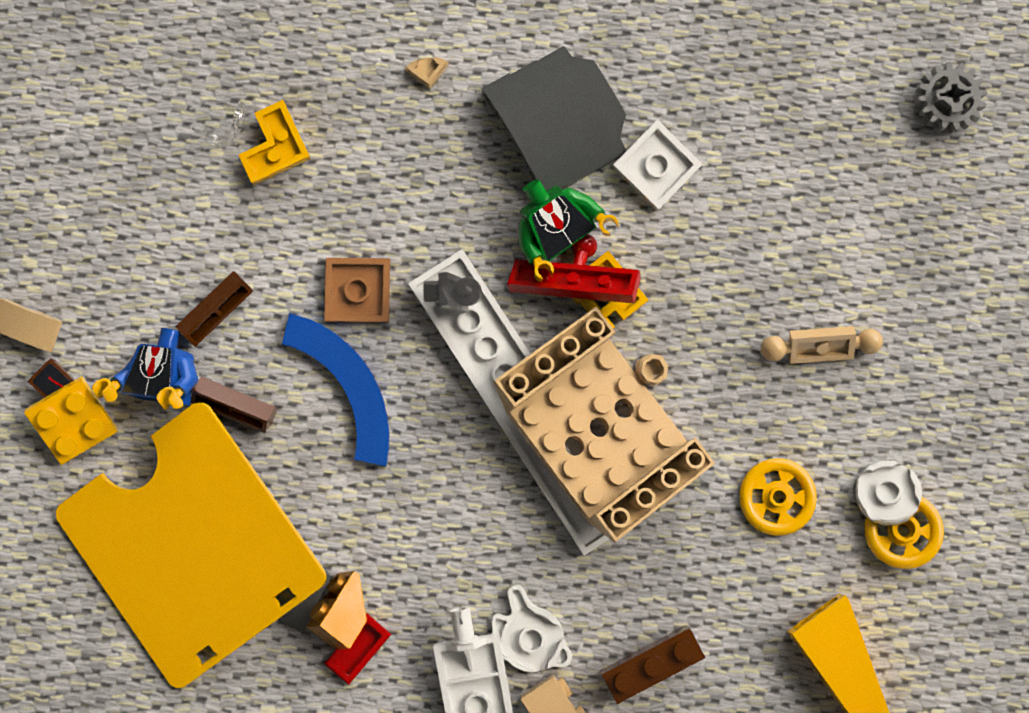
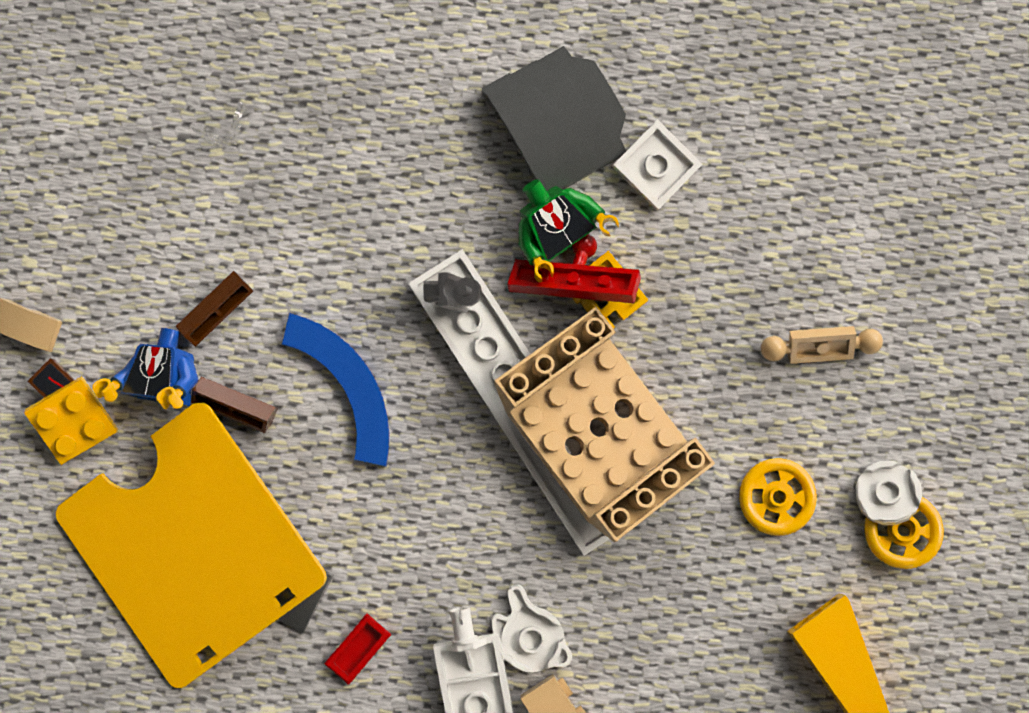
(283, 145): yellow plate -> none
(341, 612): slope -> none
(357, 290): medium nougat tile -> none
(427, 70): tan tile -> none
(651, 369): tan tile -> none
(652, 664): reddish brown brick -> none
(959, 85): light grey gear -> none

